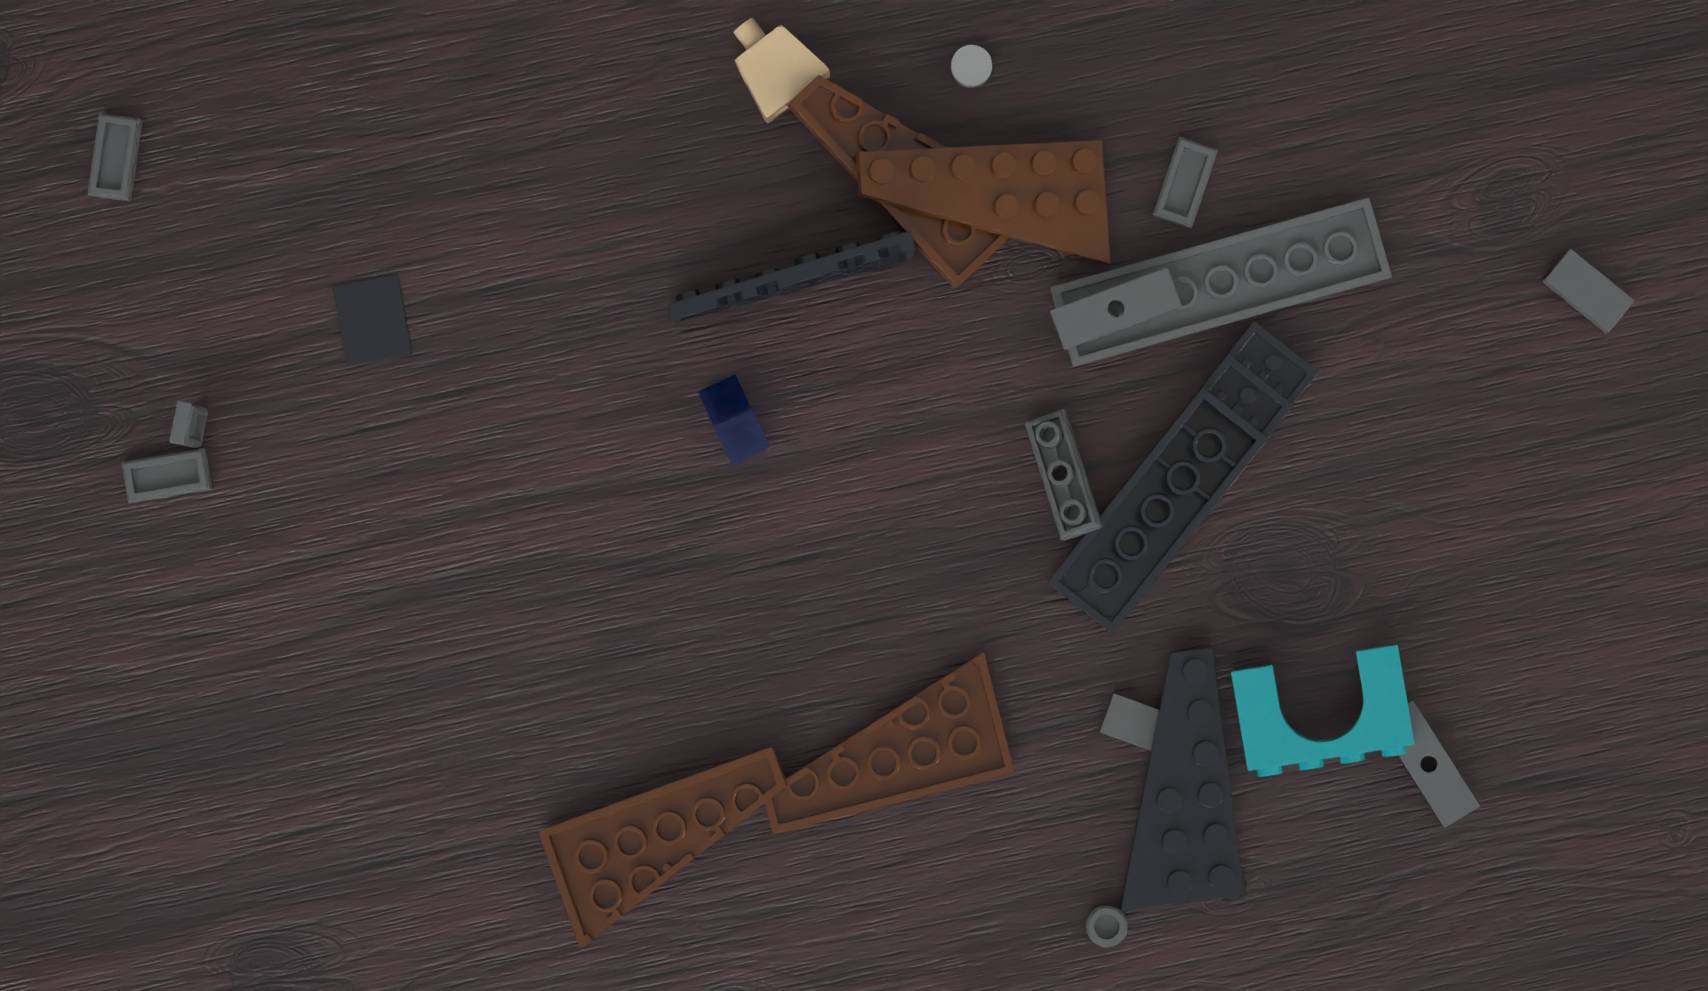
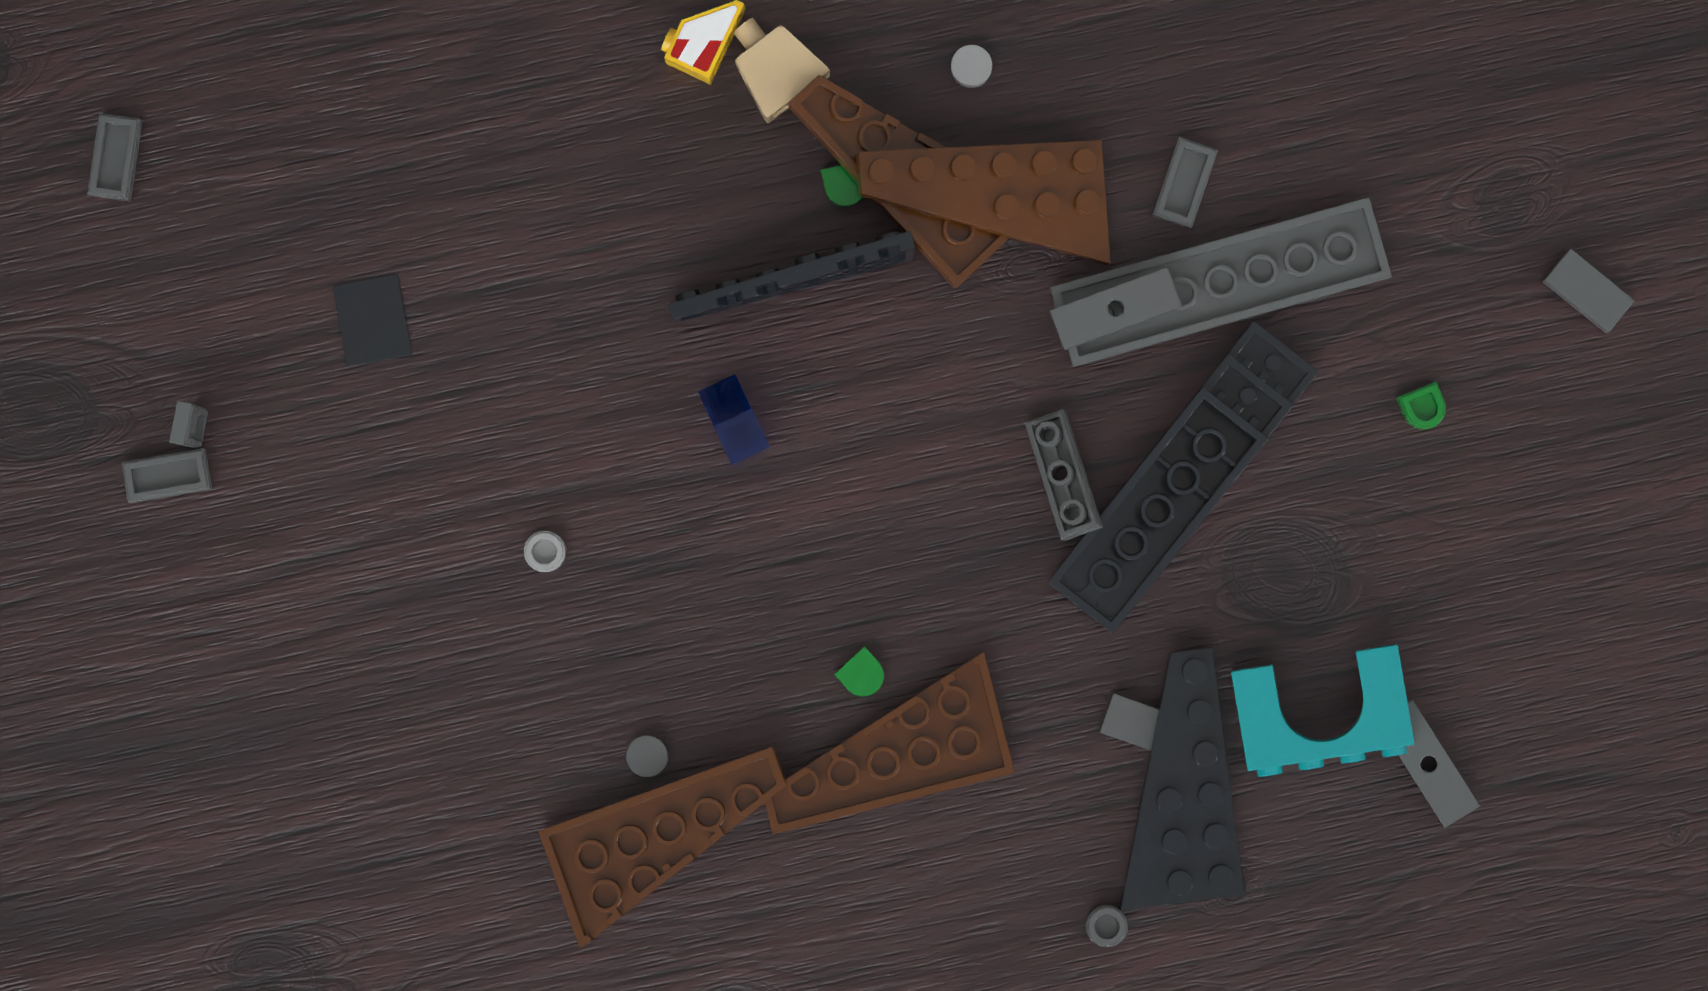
(545, 551): none -> light grey tile
(647, 756): none -> dark grey tile
(703, 40): none -> slope
(840, 187): none -> green tile
(861, 674): none -> green tile
(1423, 407): none -> green tile

